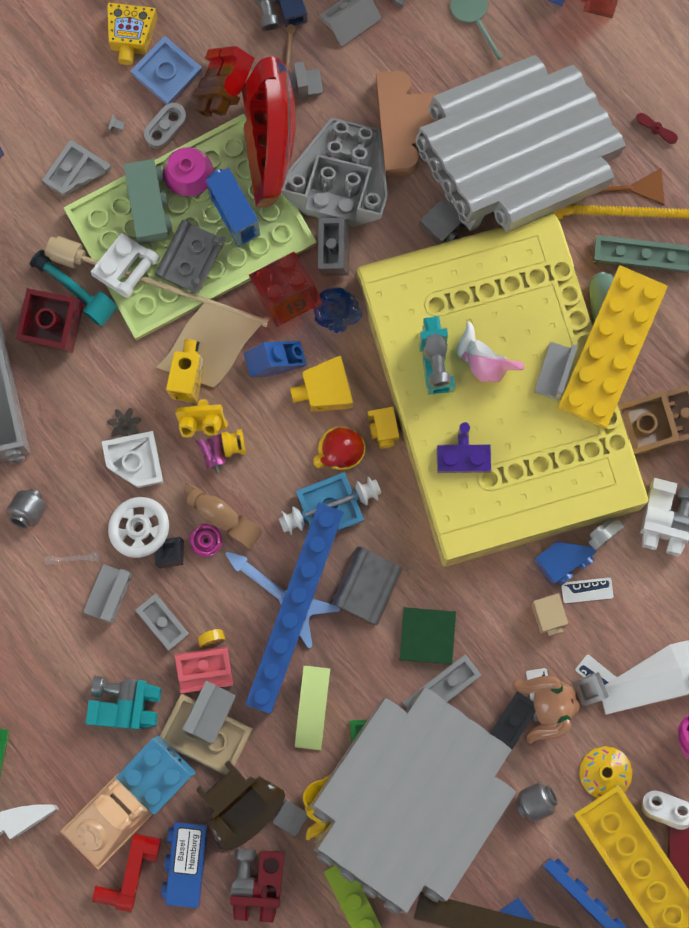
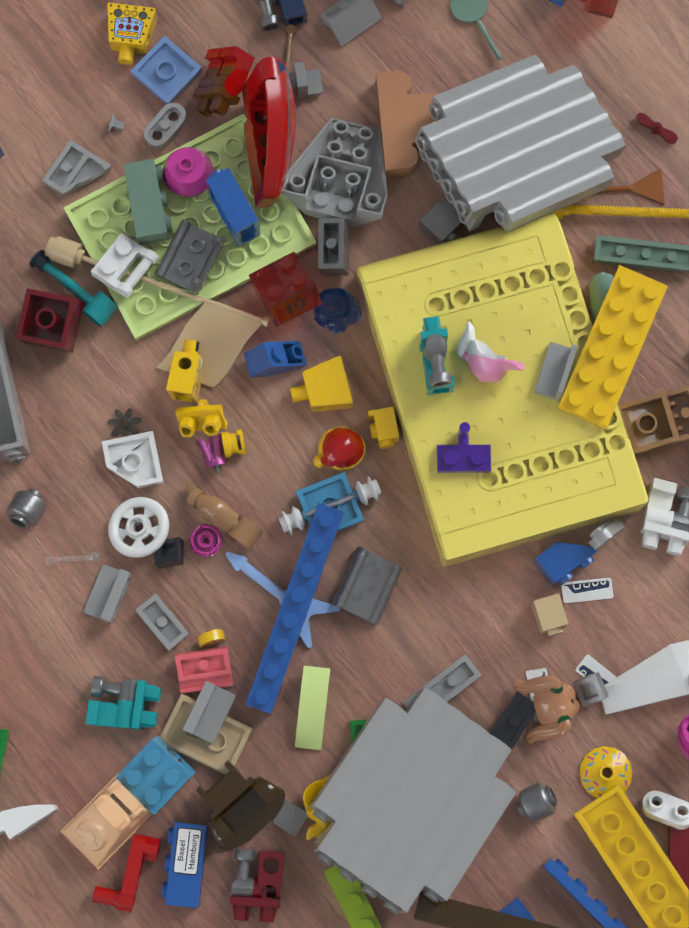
(427, 636): dark green tile -> none

